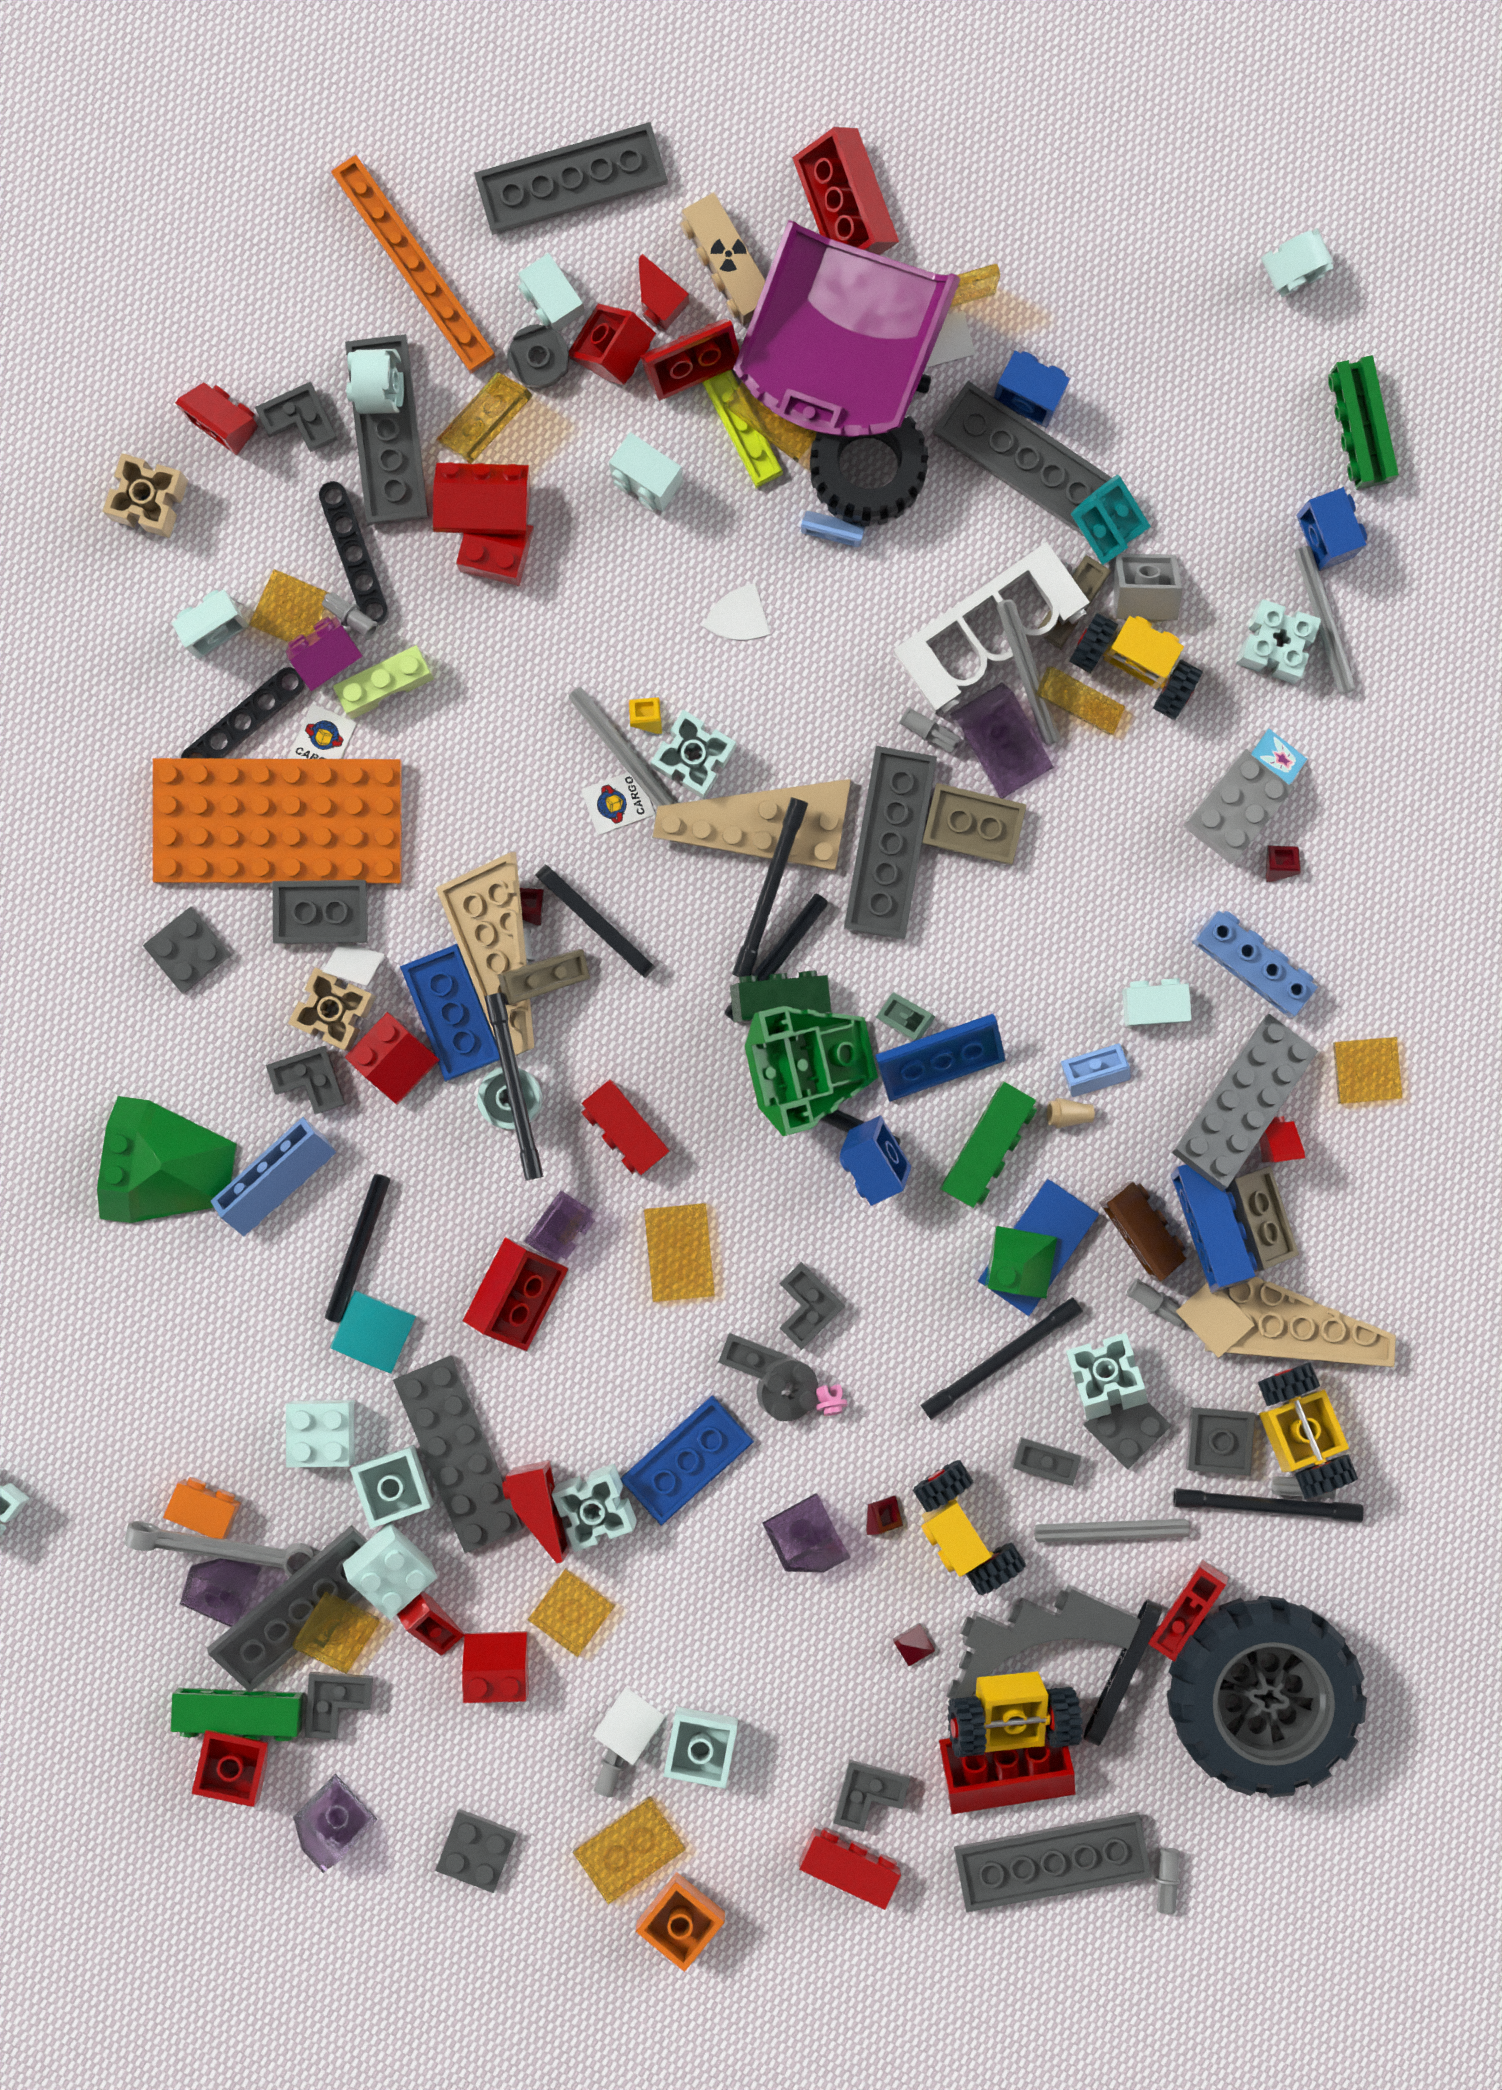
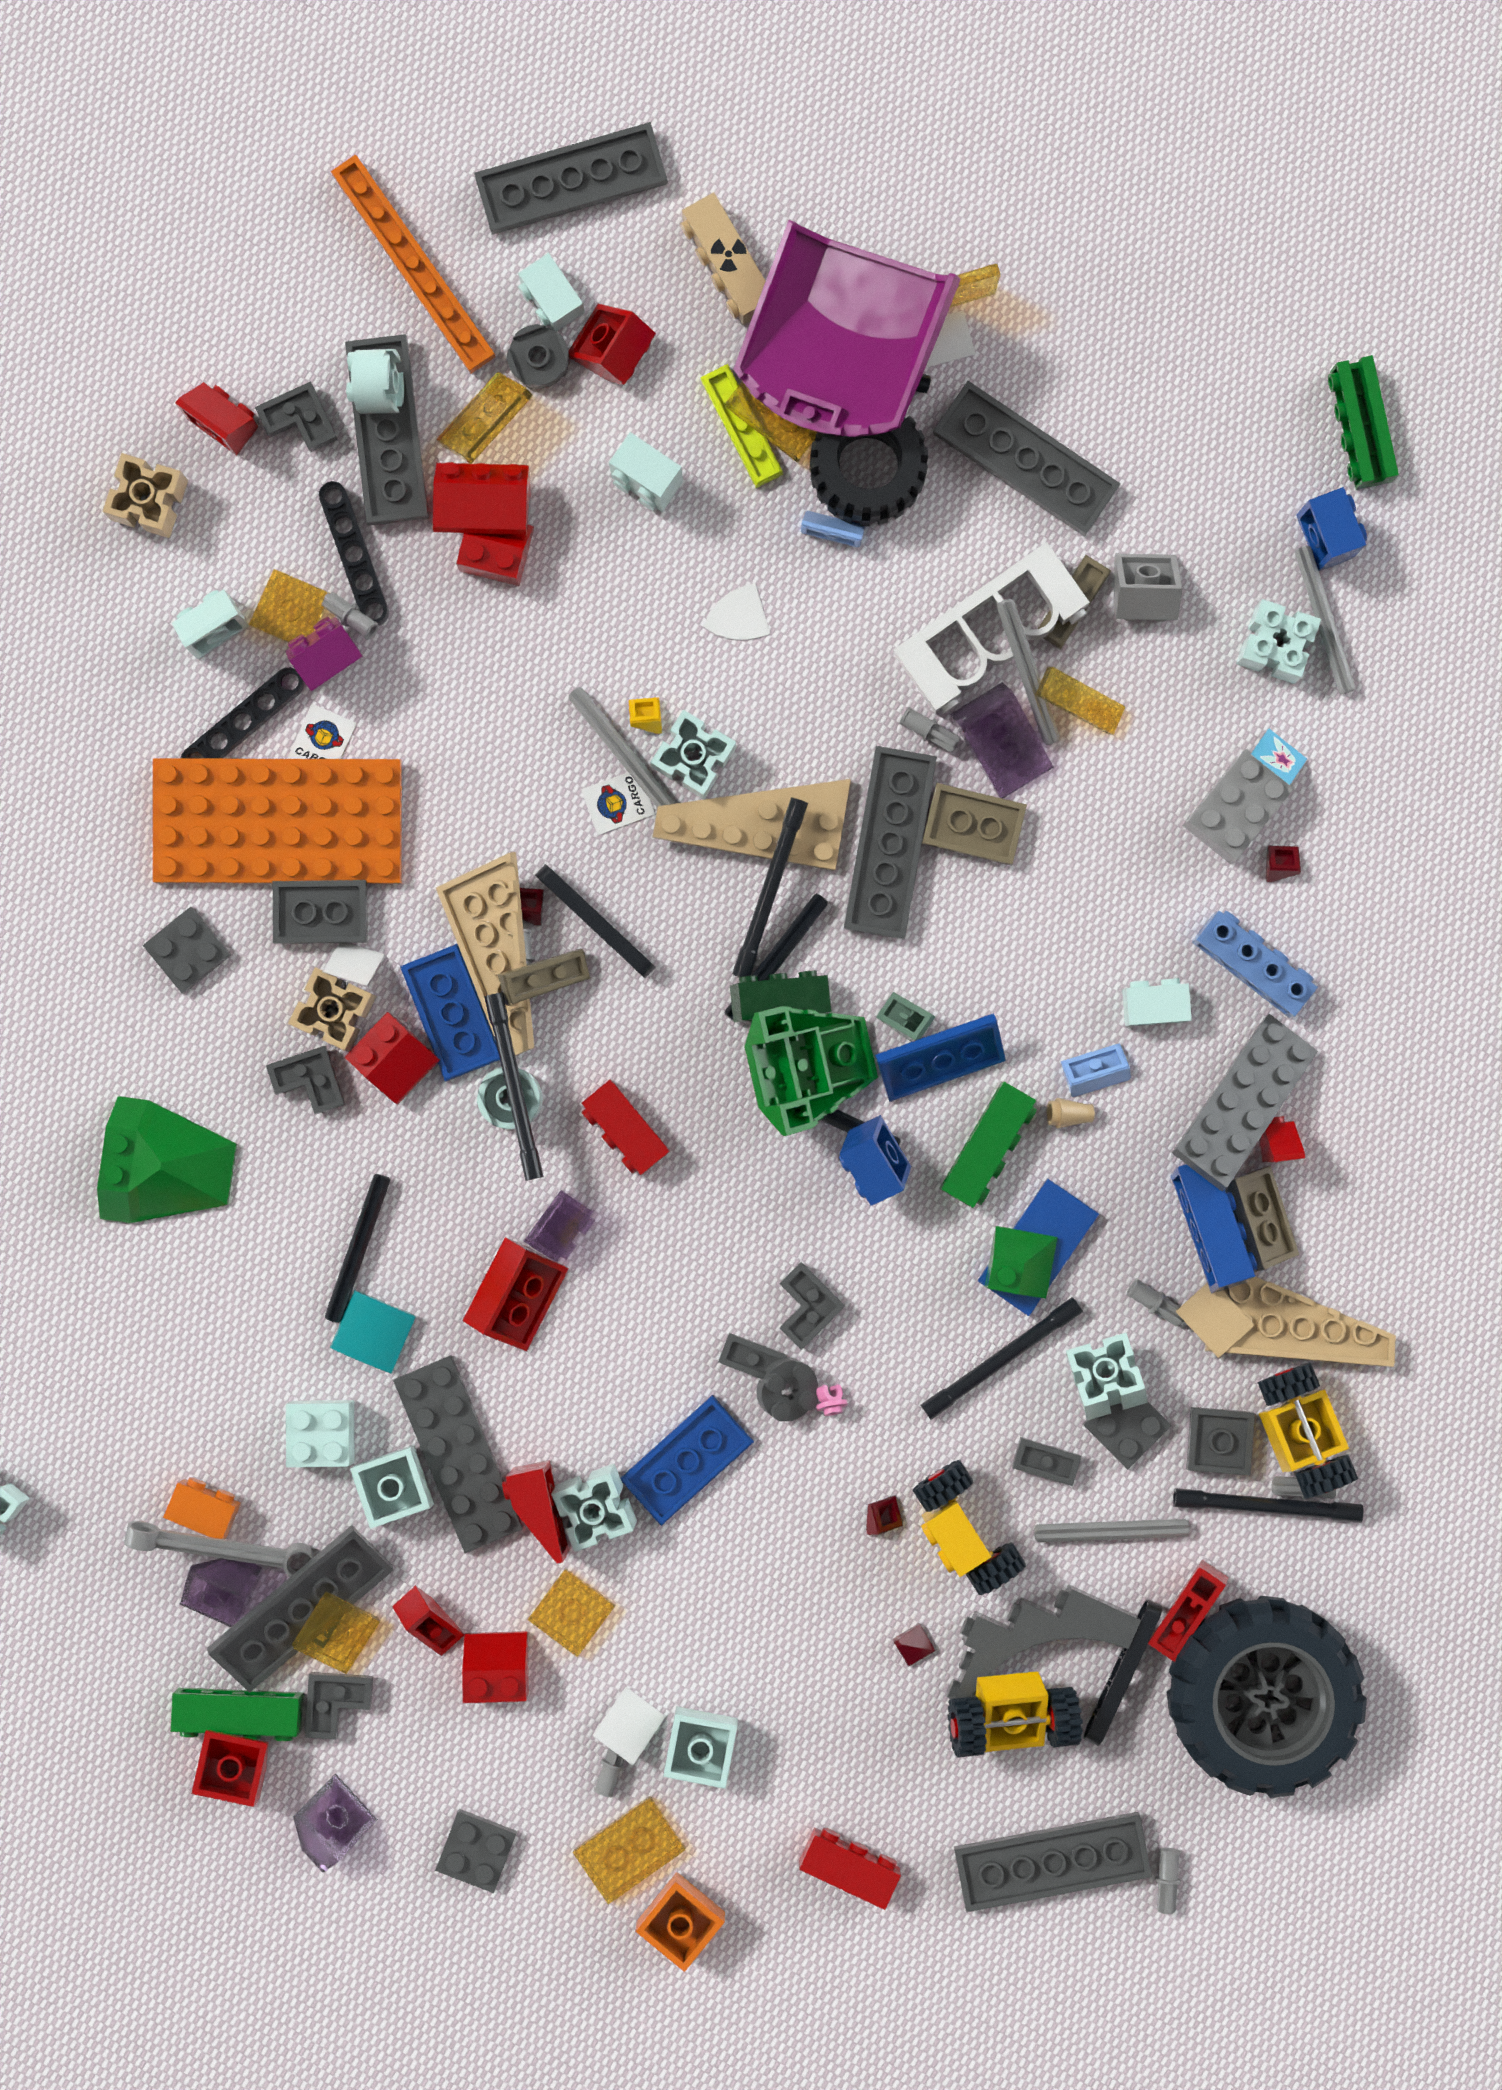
(273, 1176): medium blue brick -> none
(369, 687): yellowish green arch -> none
(389, 1570): light aqua brick -> none
(660, 295): red slope -> none
(679, 1252): clear yellow tile -> none
(691, 359): red slope -> none
(806, 1537): clear purple slope -> none
(845, 191): red slope -> none
(862, 1786): dark grey plate -> none
(1006, 1776): red slope -> none
(1031, 388): blue brick -> none
(1110, 519): teal slope -> none
(1143, 655): brick -> none
(1144, 1230): reddish brown slope -> none
(1298, 260): light aqua brick -> none
(1367, 1070): clear yellow tile -> none

